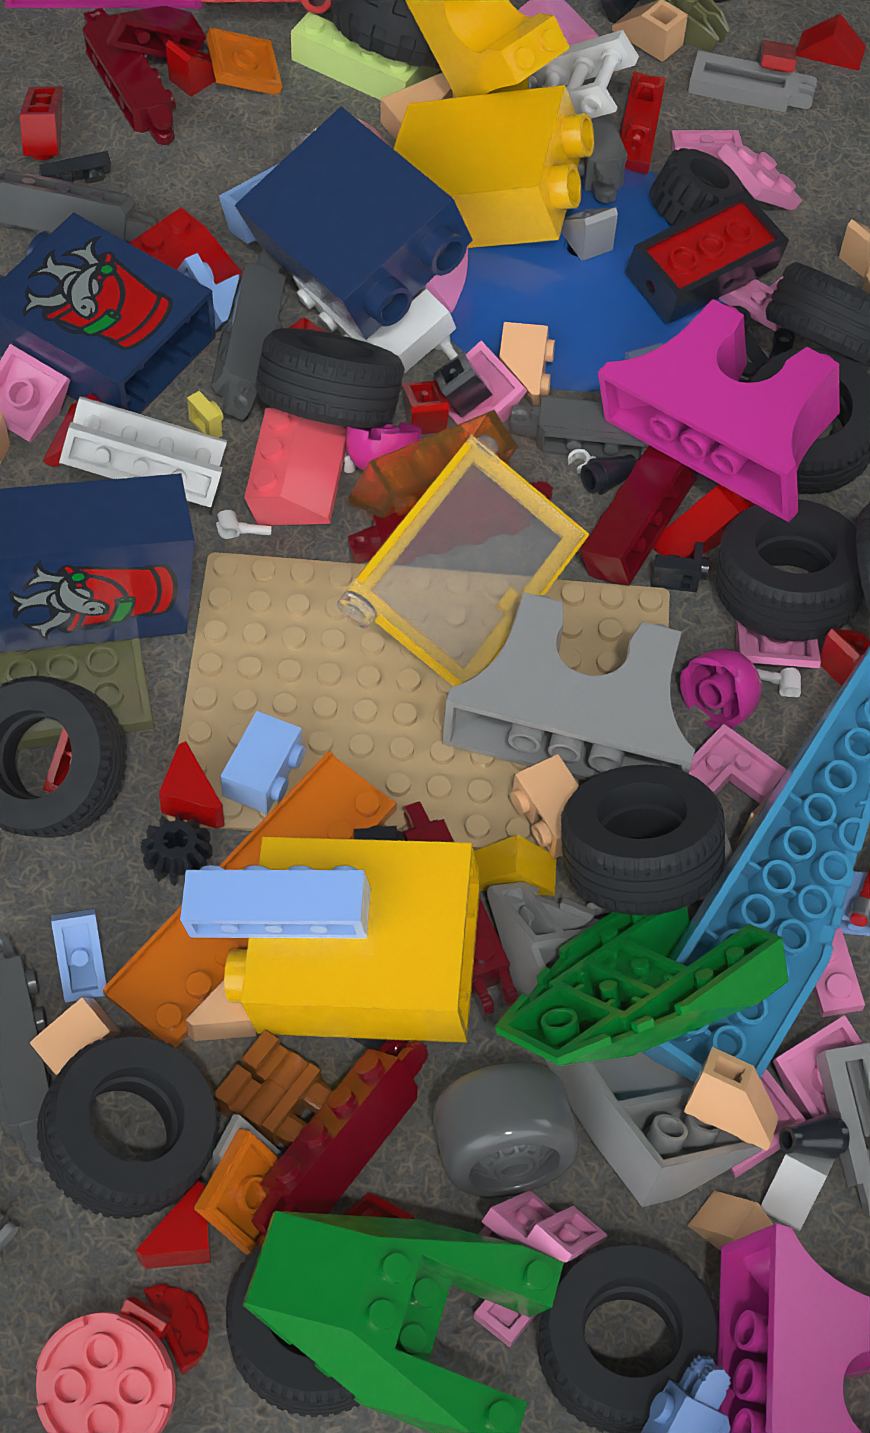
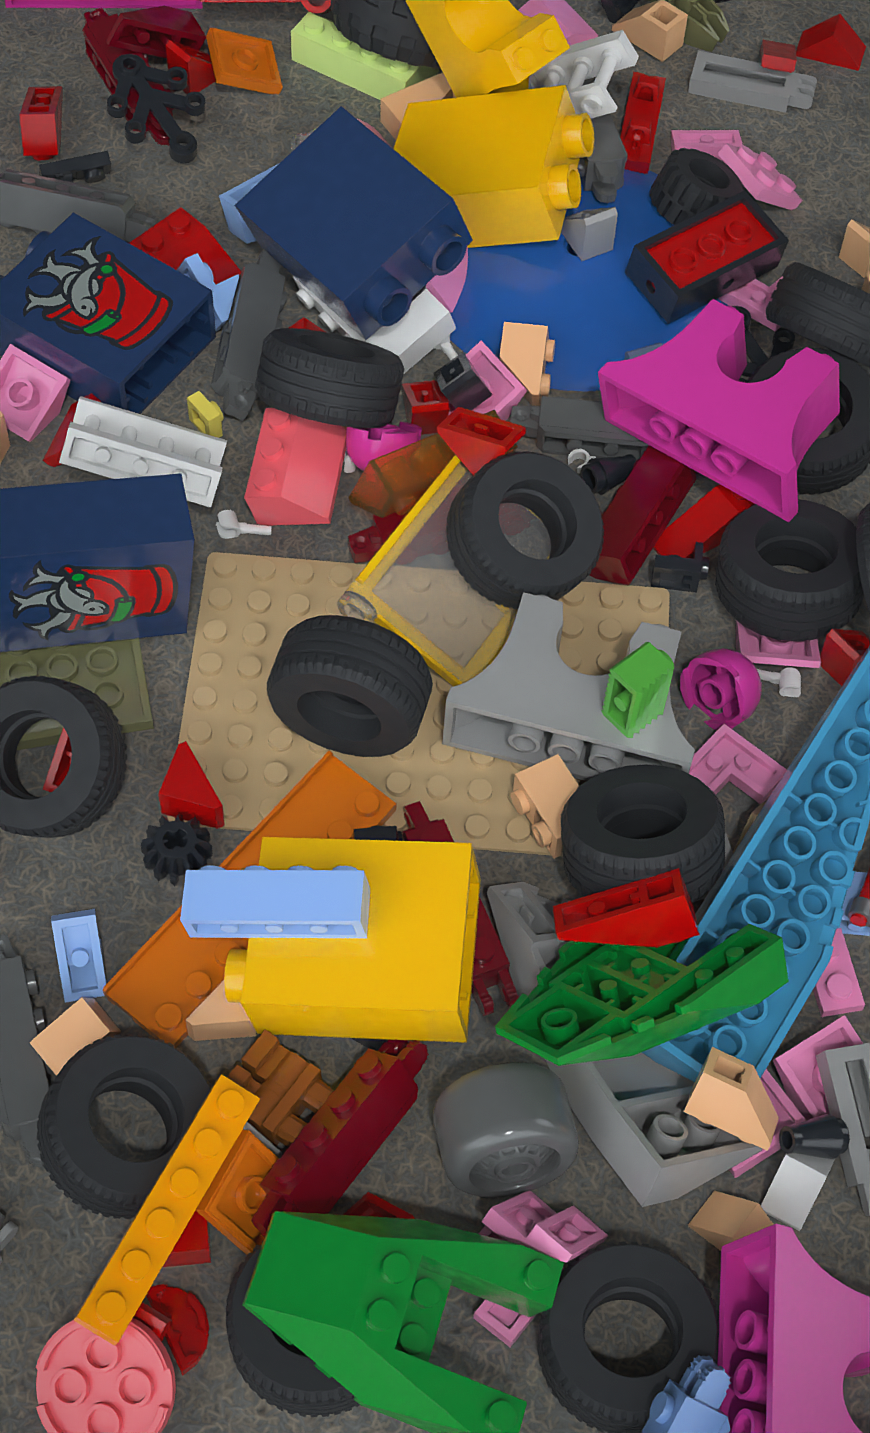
(155, 101): none -> black plant
(166, 1211): none -> light orange plate
(262, 762): light blue brick -> none
(349, 686): none -> black tyre
(478, 437): none -> red slope
(516, 861): yellow slope -> none
(560, 502): none -> black tyre
(633, 914): none -> red slope
(638, 689): none -> bright green brick

